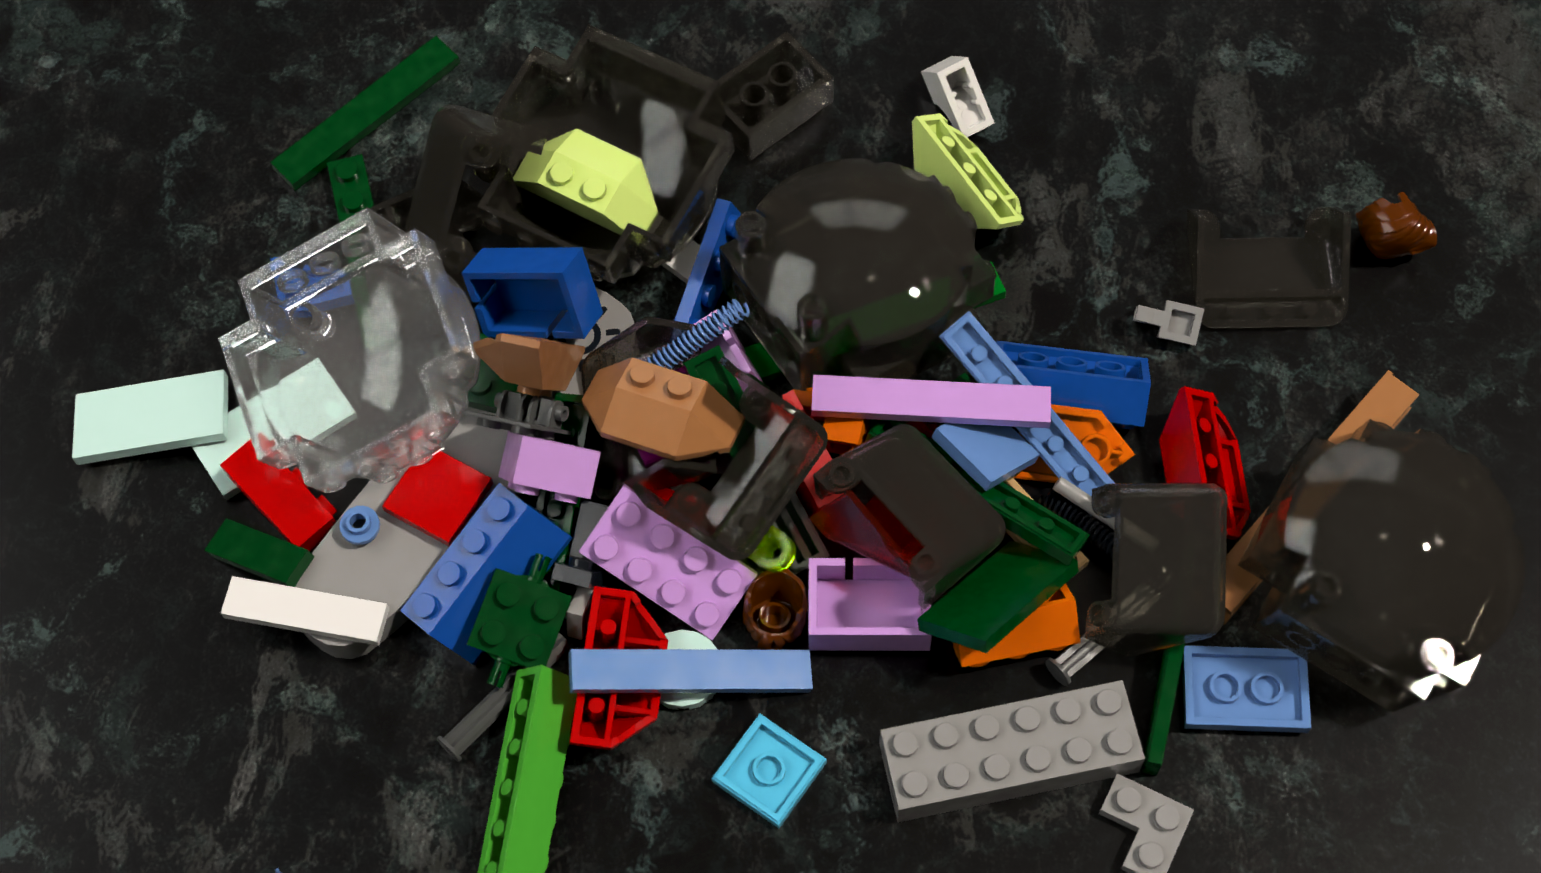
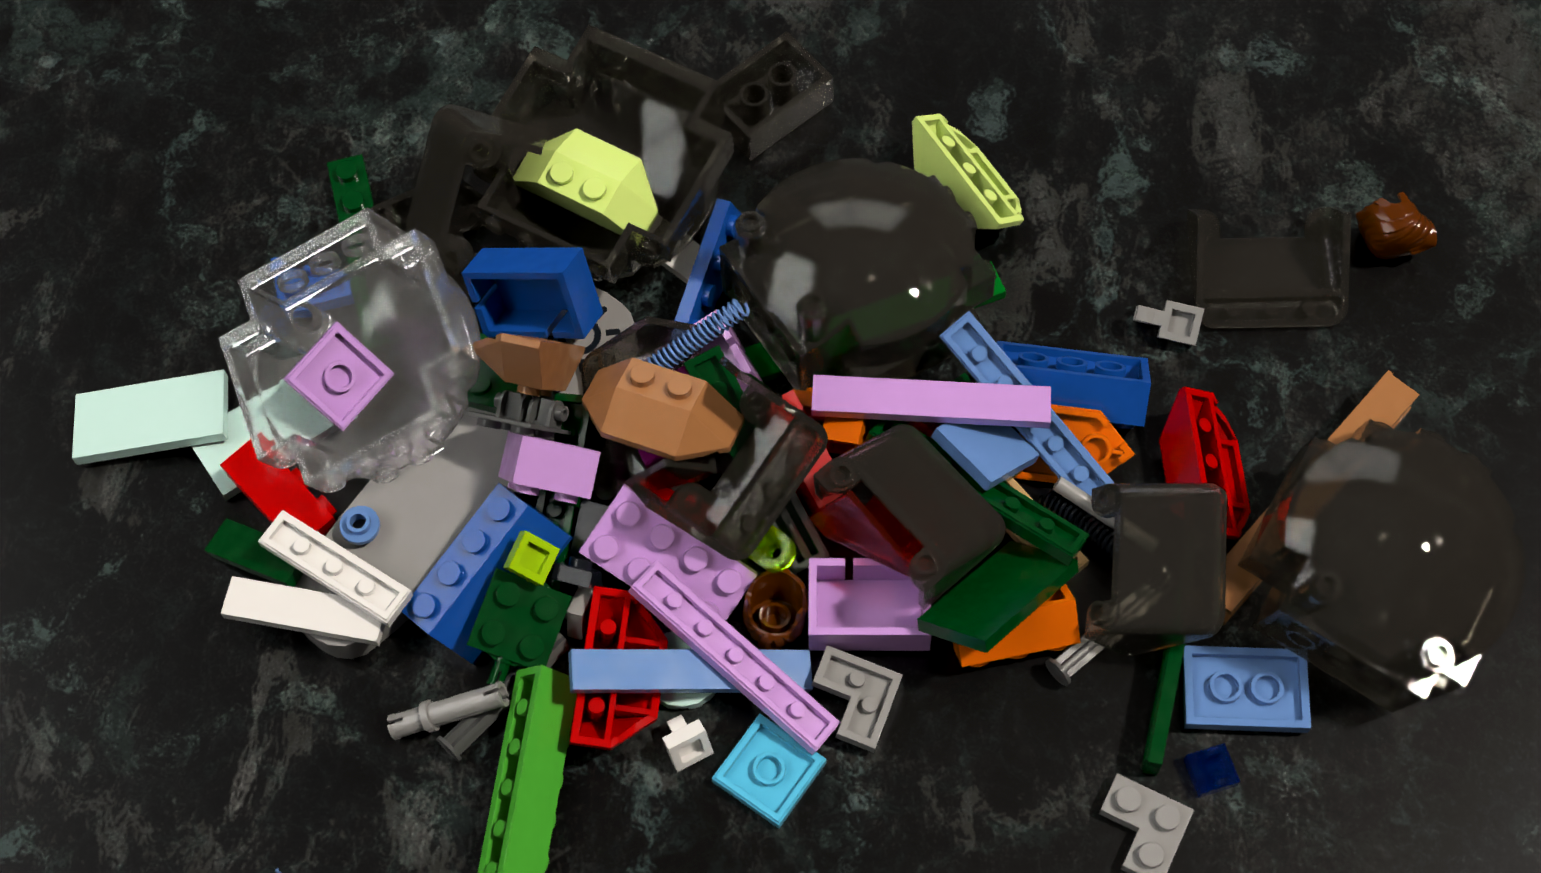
(336, 568): none -> white tile
(338, 376): none -> lavender tile
(365, 113): dark green tile -> none
(432, 715): none -> light grey pin
(438, 497): red tile -> none
(531, 558): none -> lime tile
(686, 742): none -> white tile
(734, 657): none -> lavender tile
(867, 688): none -> light grey plate
(958, 94): white arch -> none
(1010, 750): light grey brick -> none
(1211, 770): none -> clear blue tile

